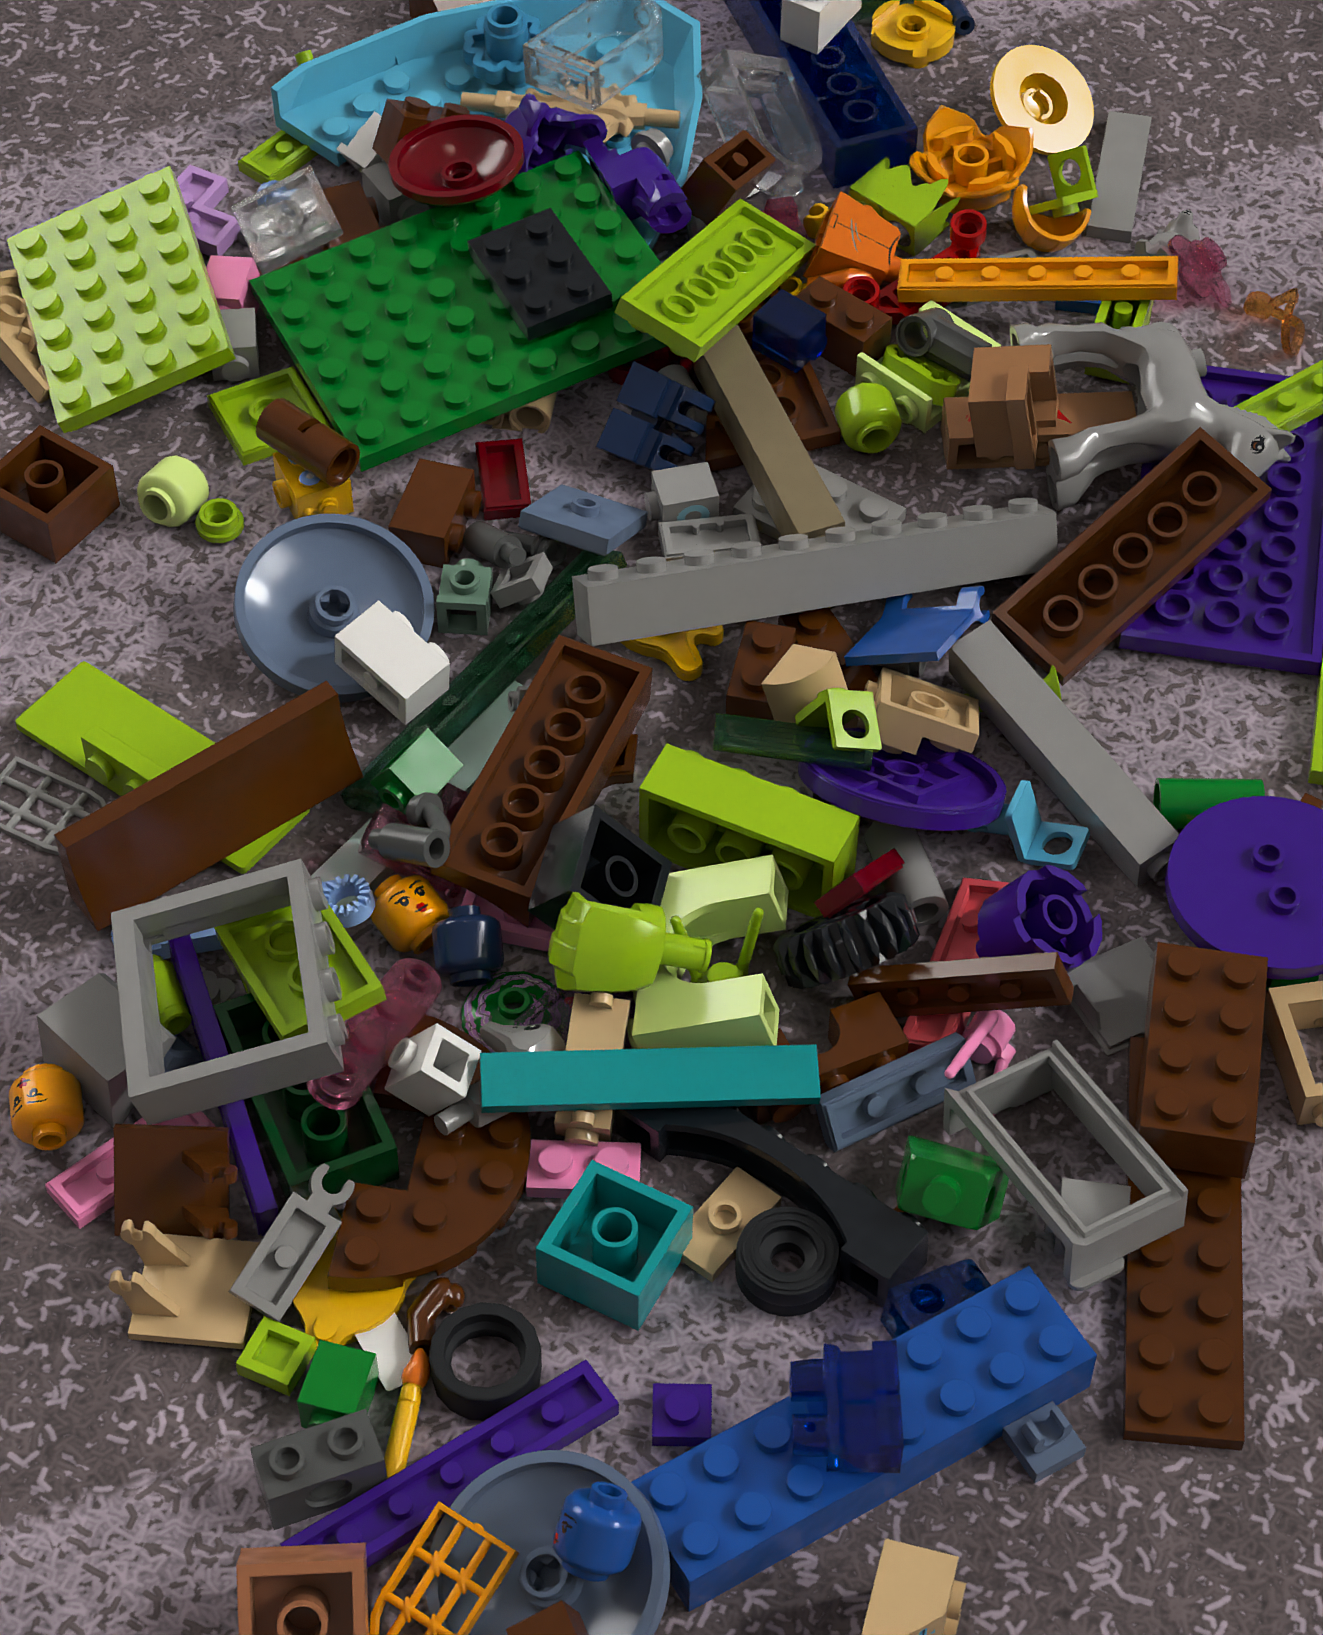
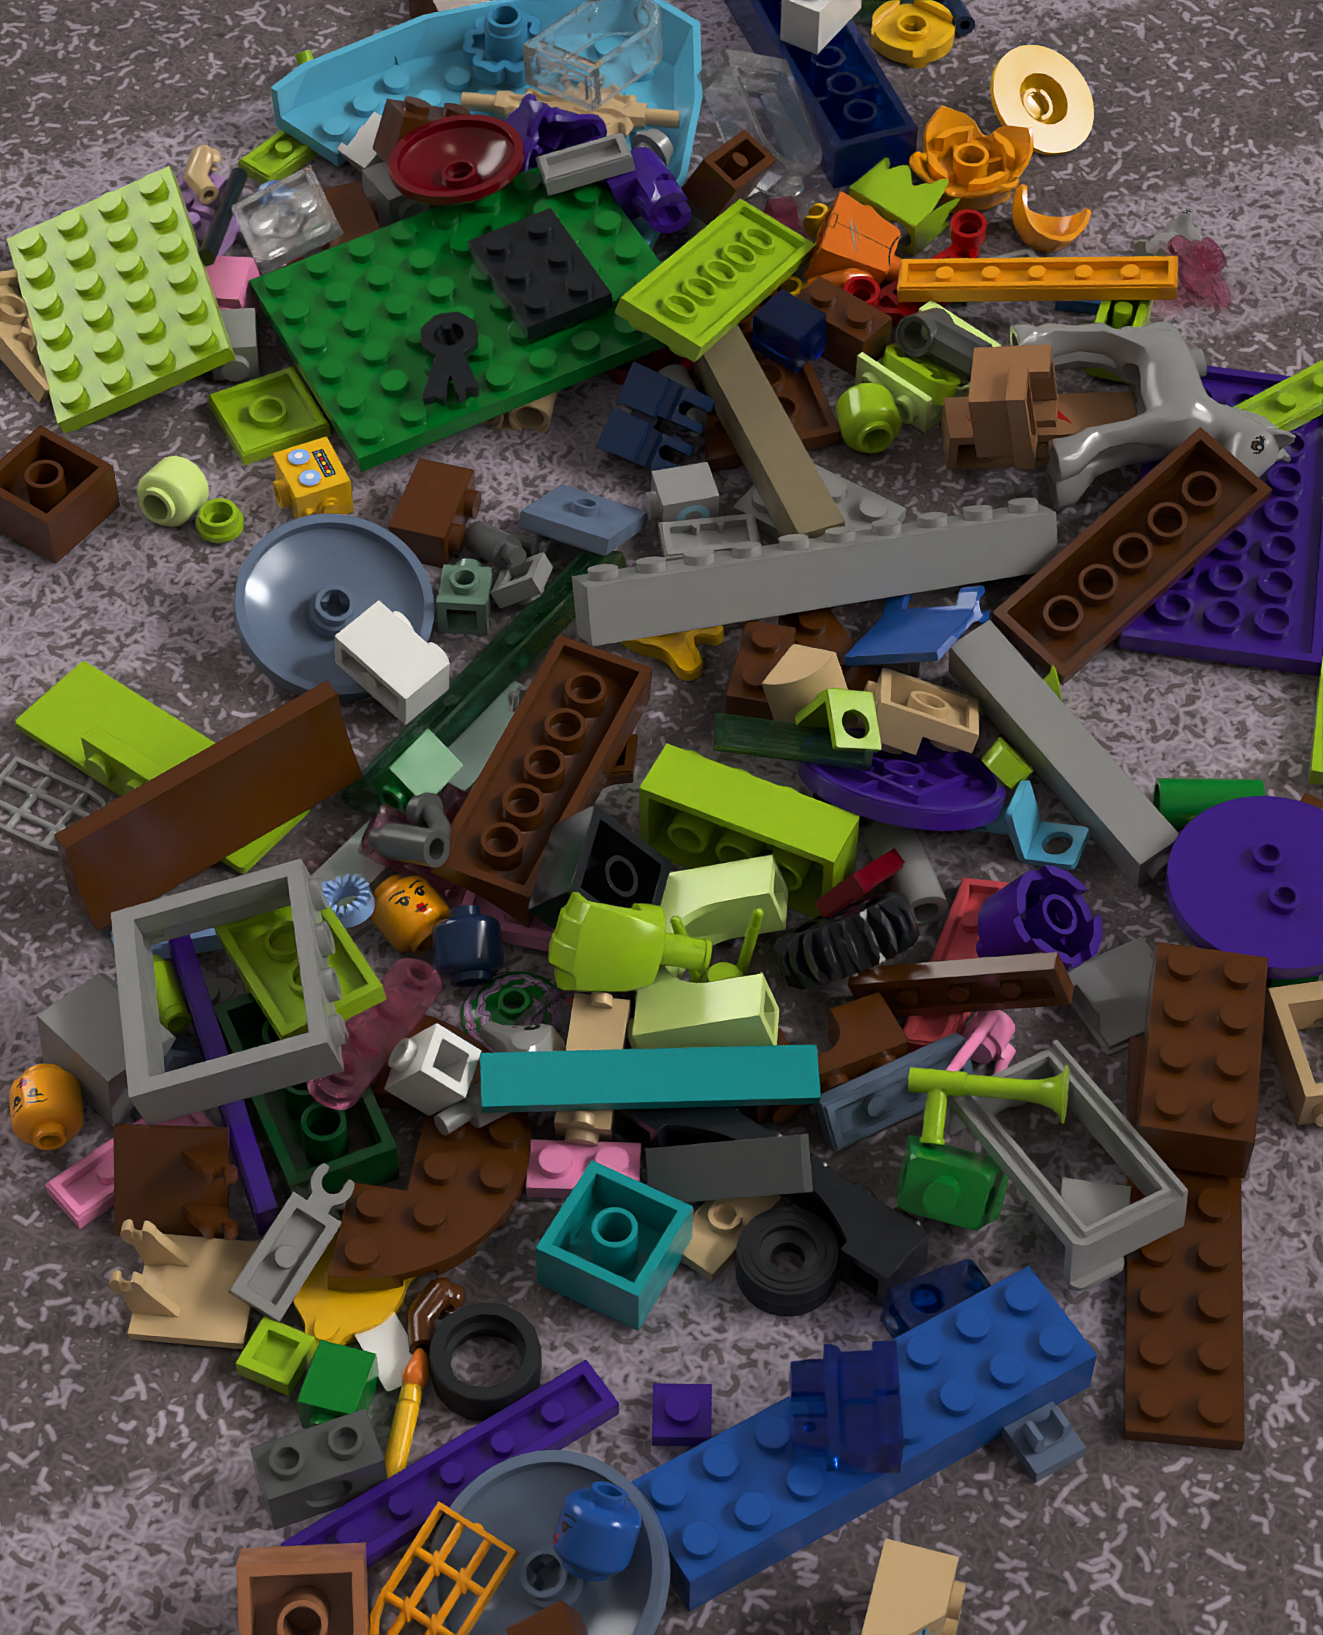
(196, 173): none -> tan arm
(222, 216): none -> black bar
(307, 442): reddish brown pin -> none
(449, 341): none -> black piece
(502, 478): dark red tile -> none
(585, 163): none -> light grey tile
(731, 1168): none -> dark grey tile
(942, 1083): none -> lime piece
(1006, 763): none -> lime beam
(1068, 195): lime bracket -> none
(1119, 177): light grey tile -> none
(1263, 306): clear orange piece -> none

